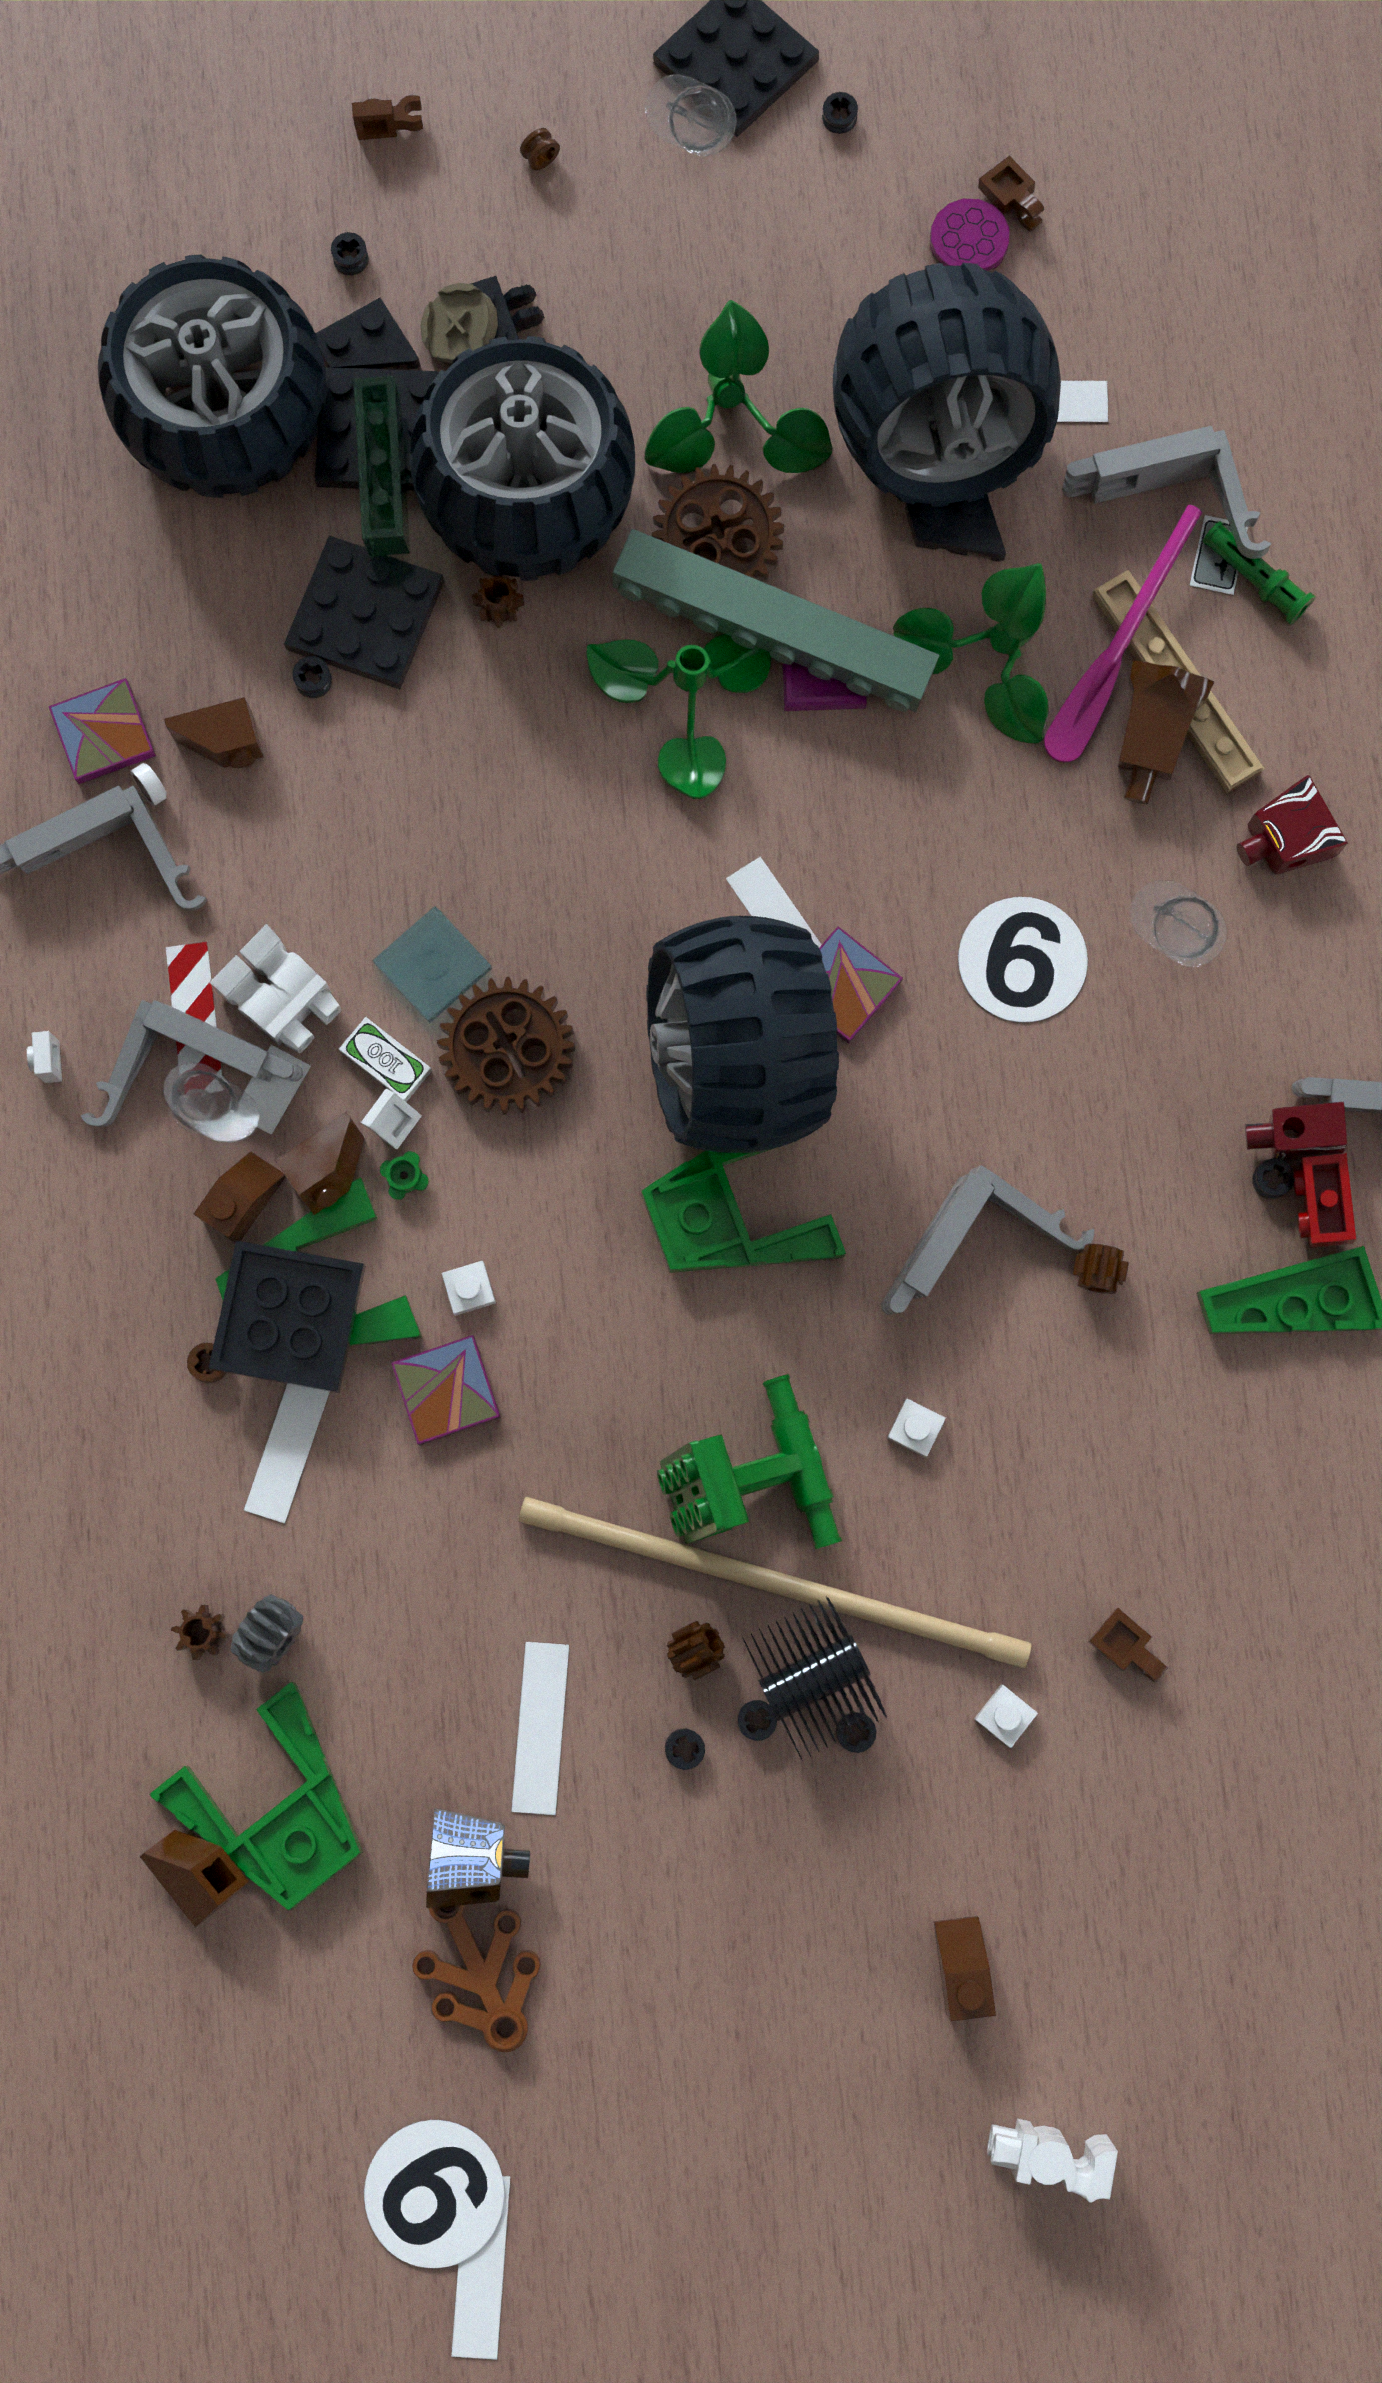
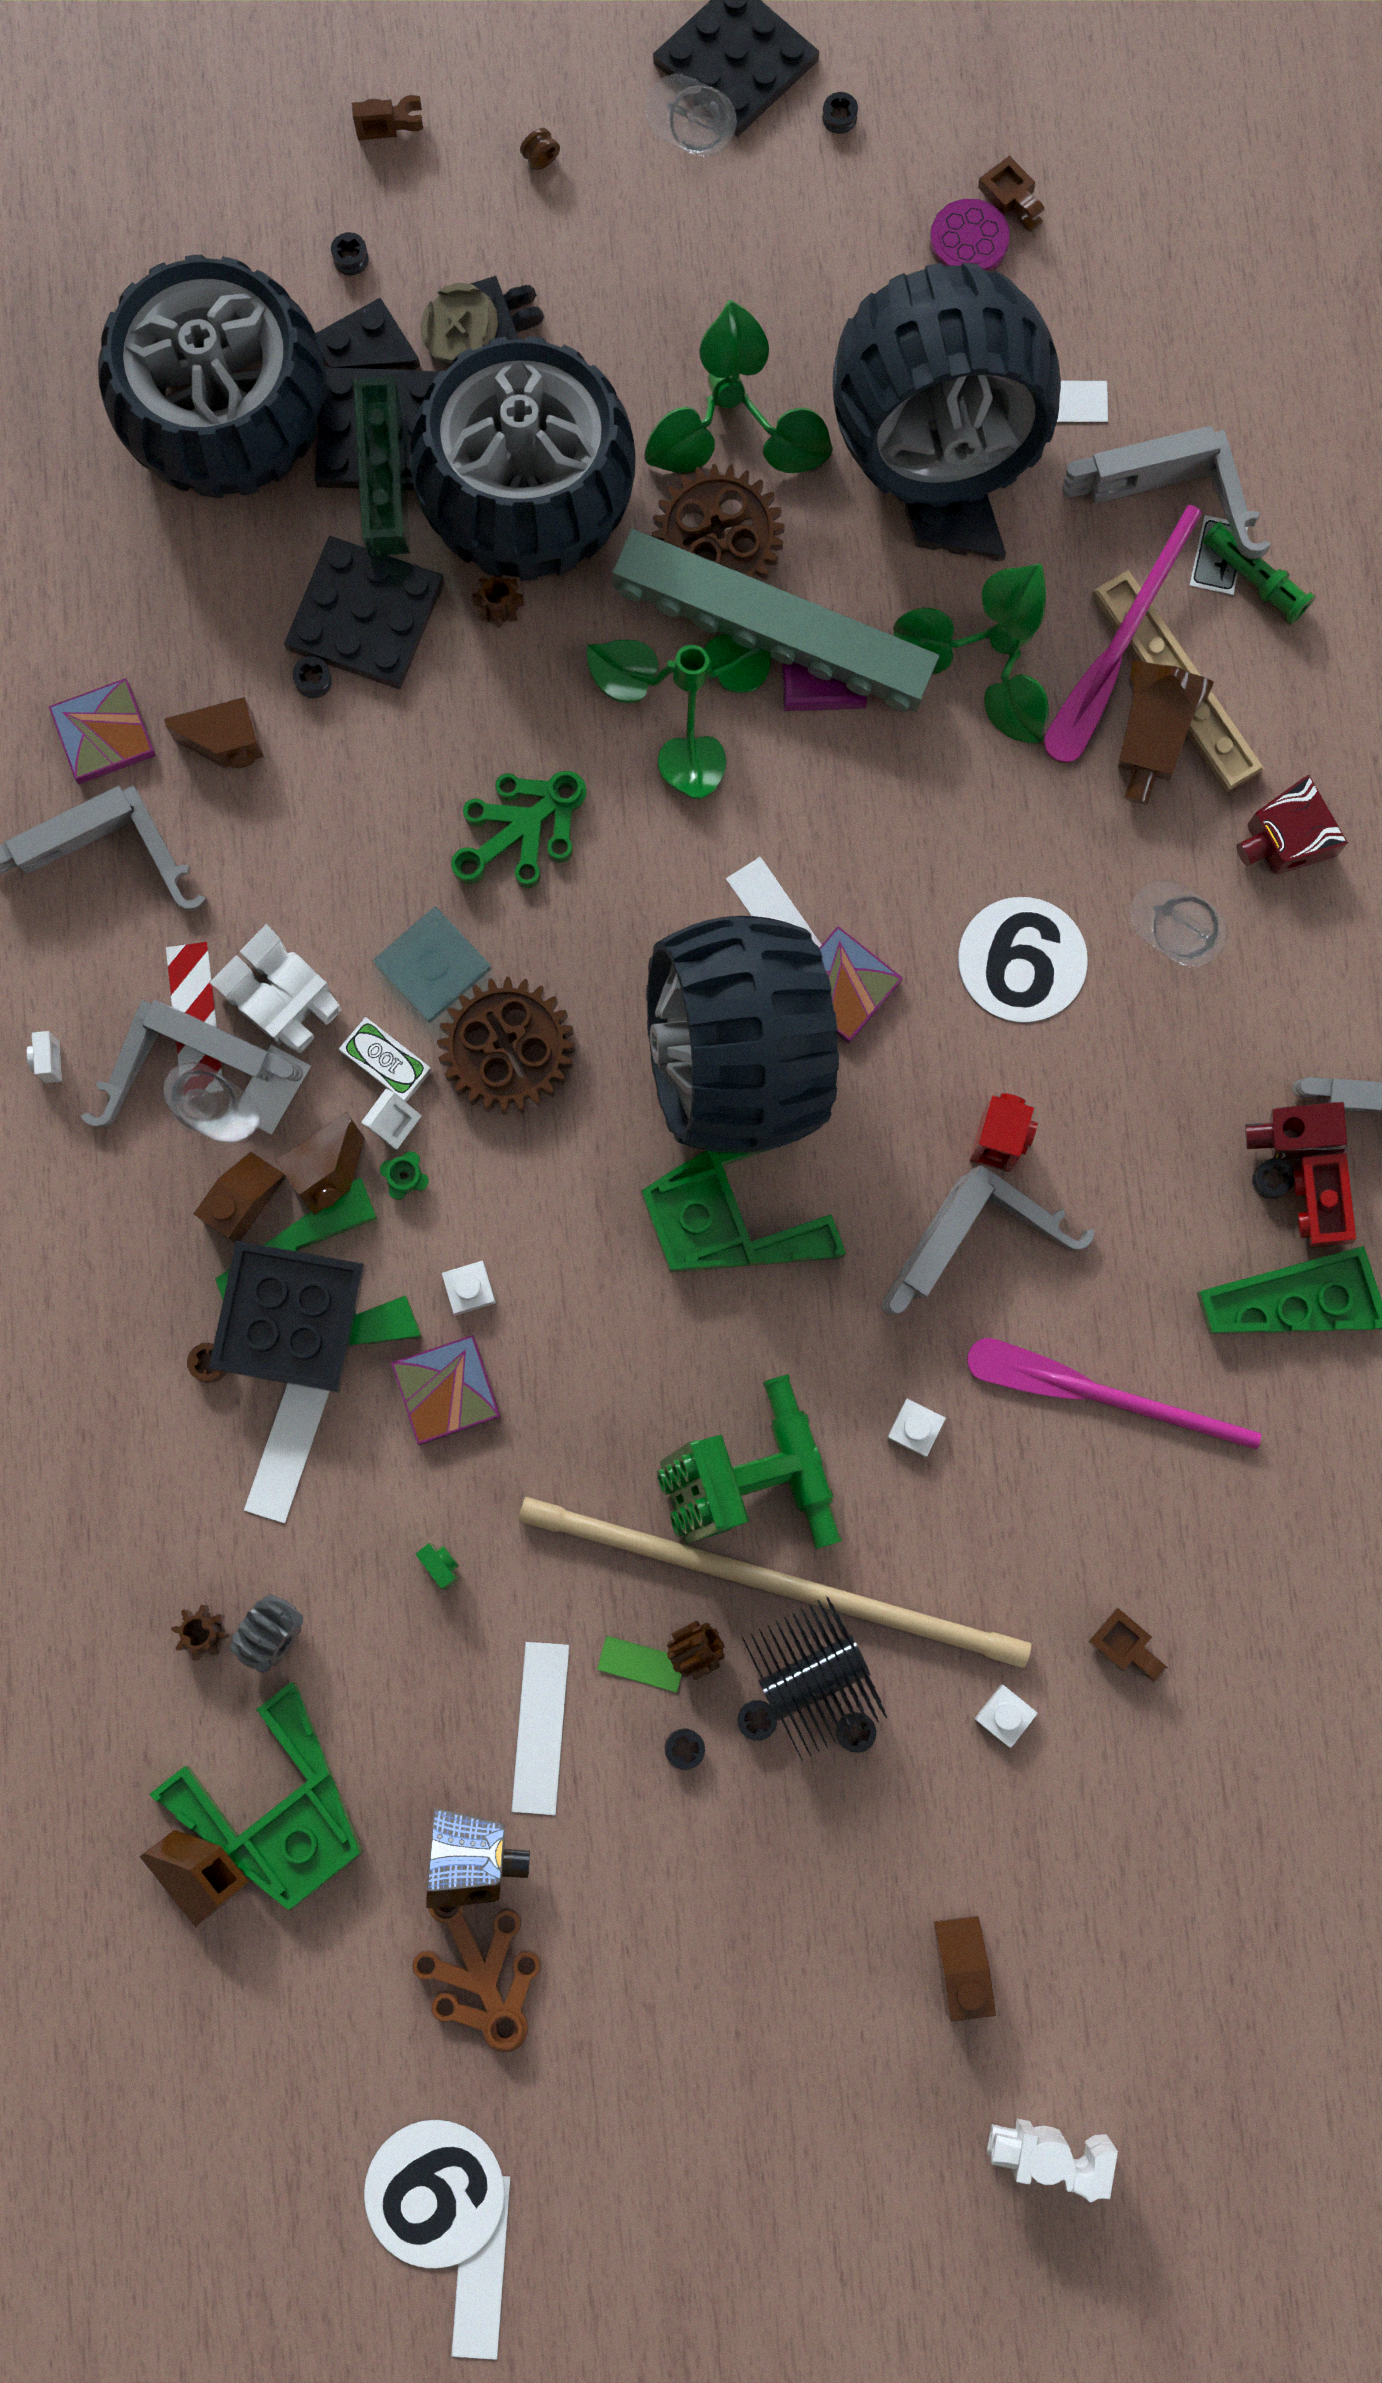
(149, 784): white tile -> none
(439, 1564): none -> green plate
(524, 823): none -> green plant
(638, 1664): none -> bright green sticker
(1004, 1132): none -> red brick
(1033, 1373): none -> dark pink piece
(1101, 1268): reddish brown gear -> none

